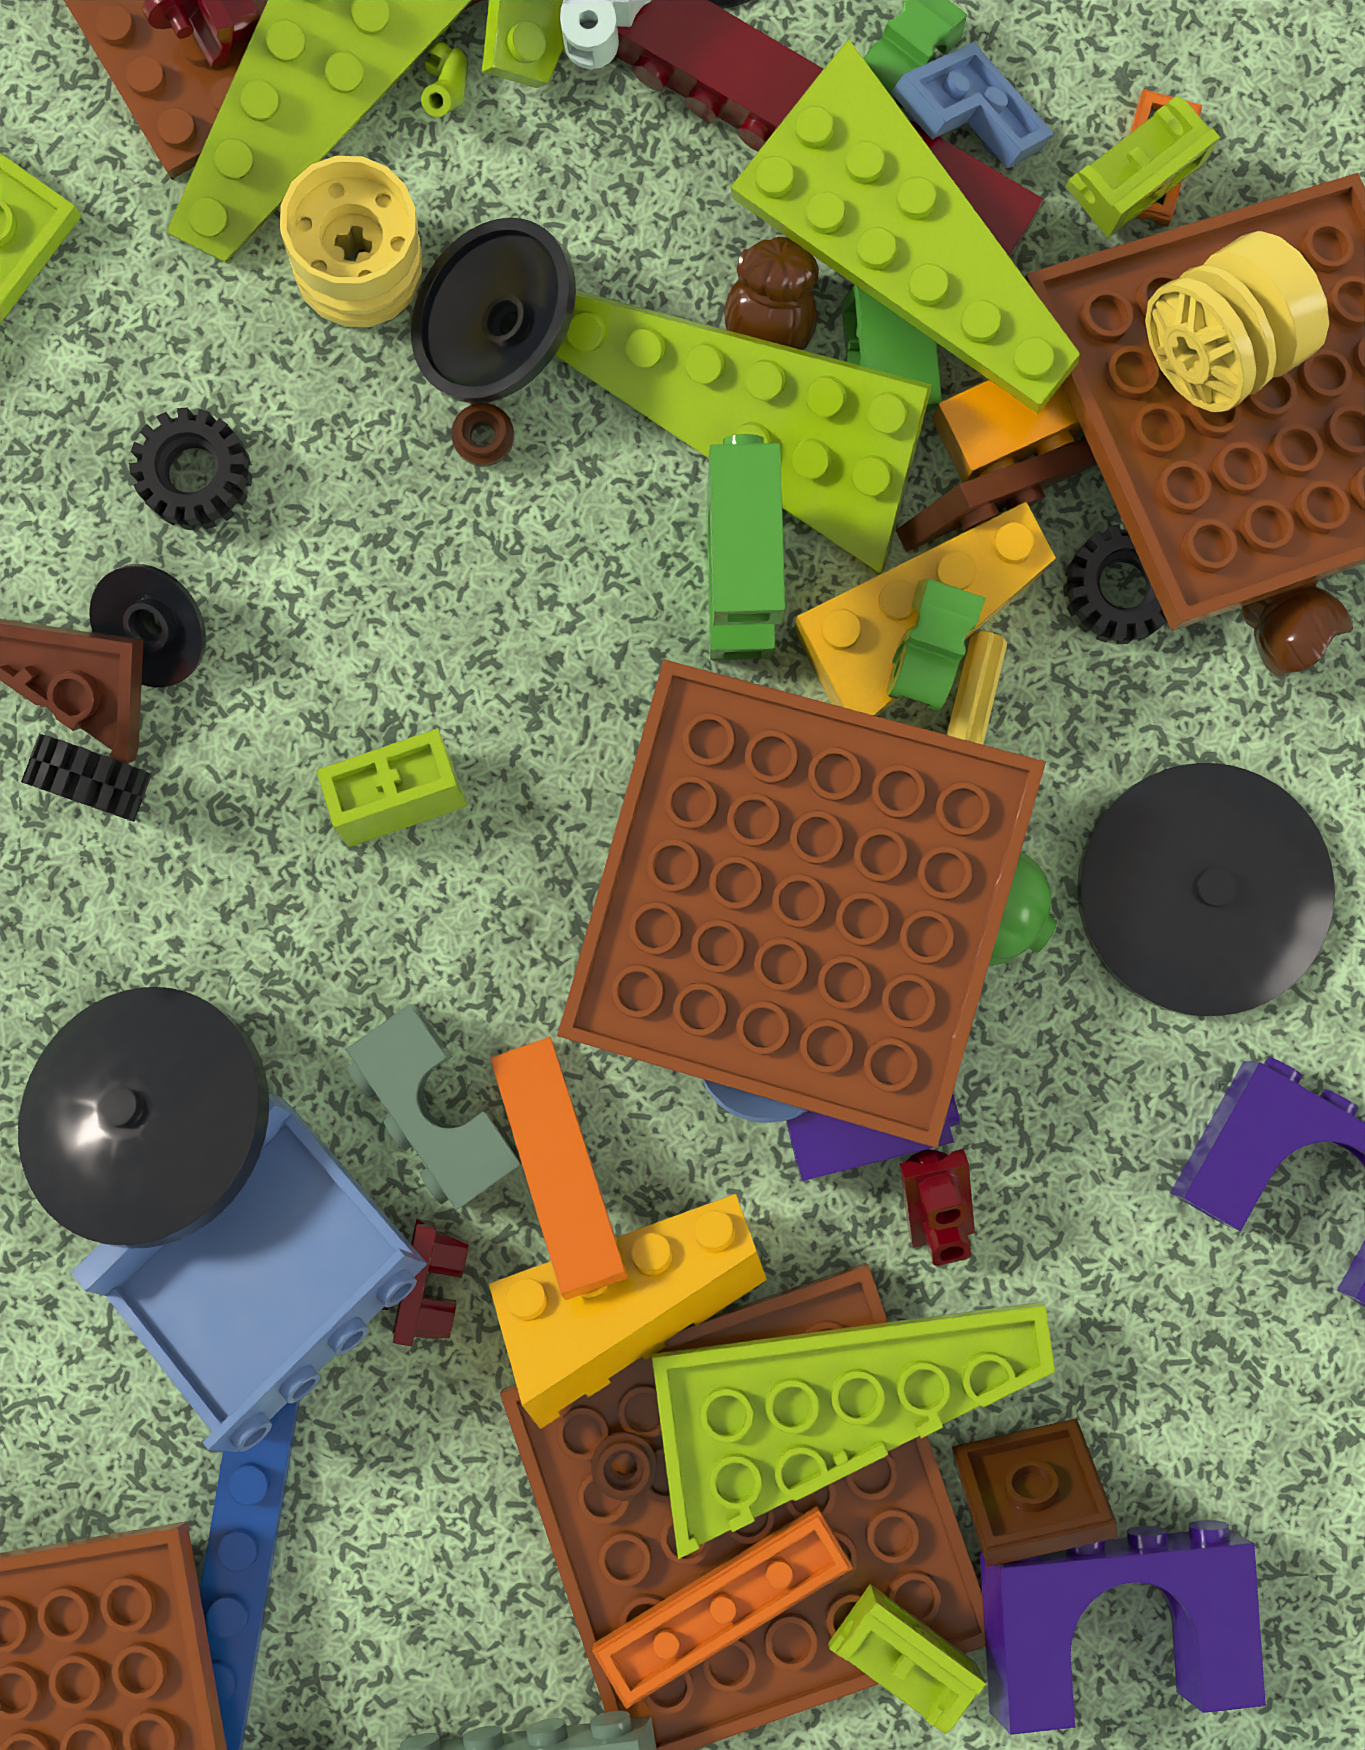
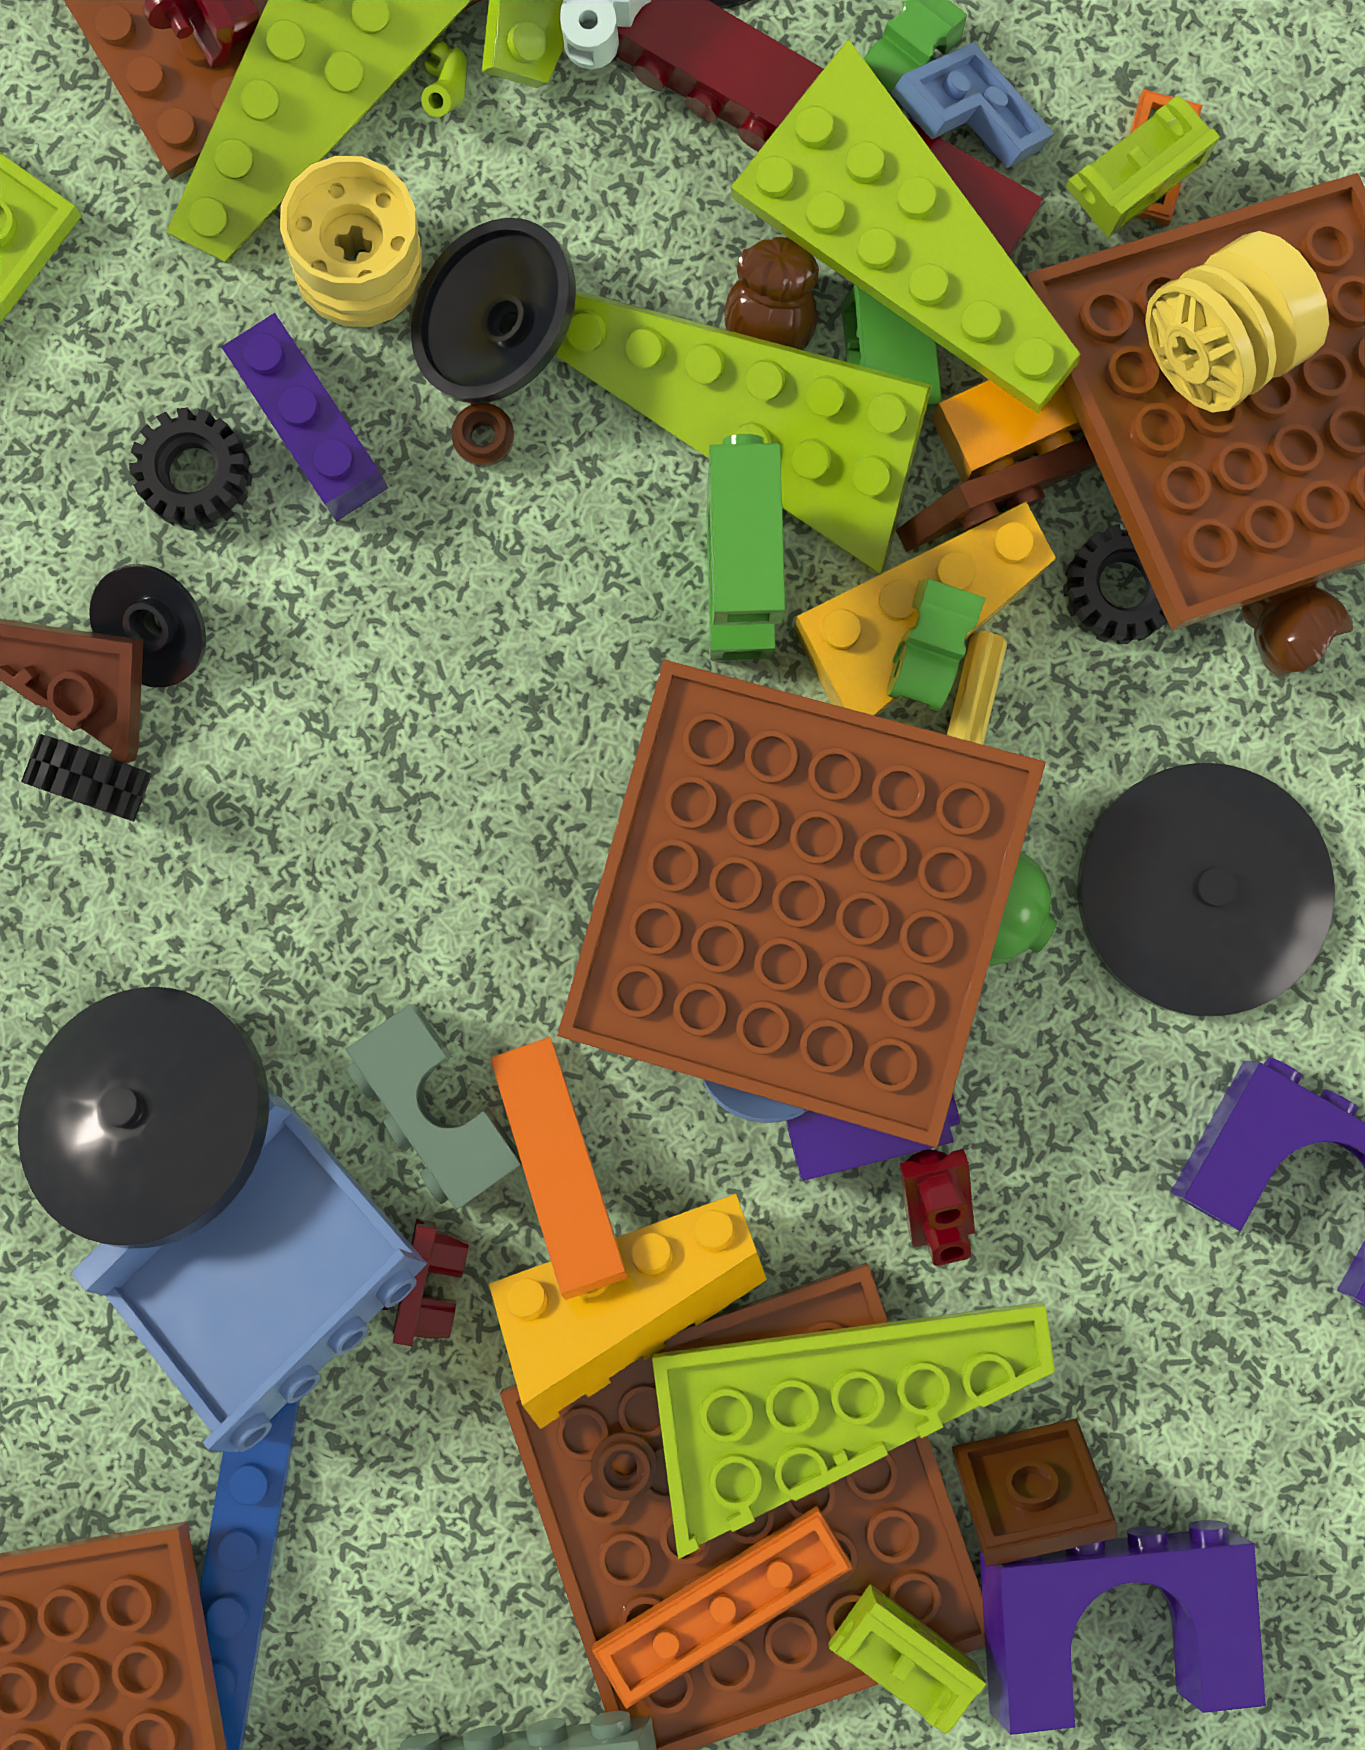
(305, 417): none -> dark purple arch
(391, 788): lime hinge -> none

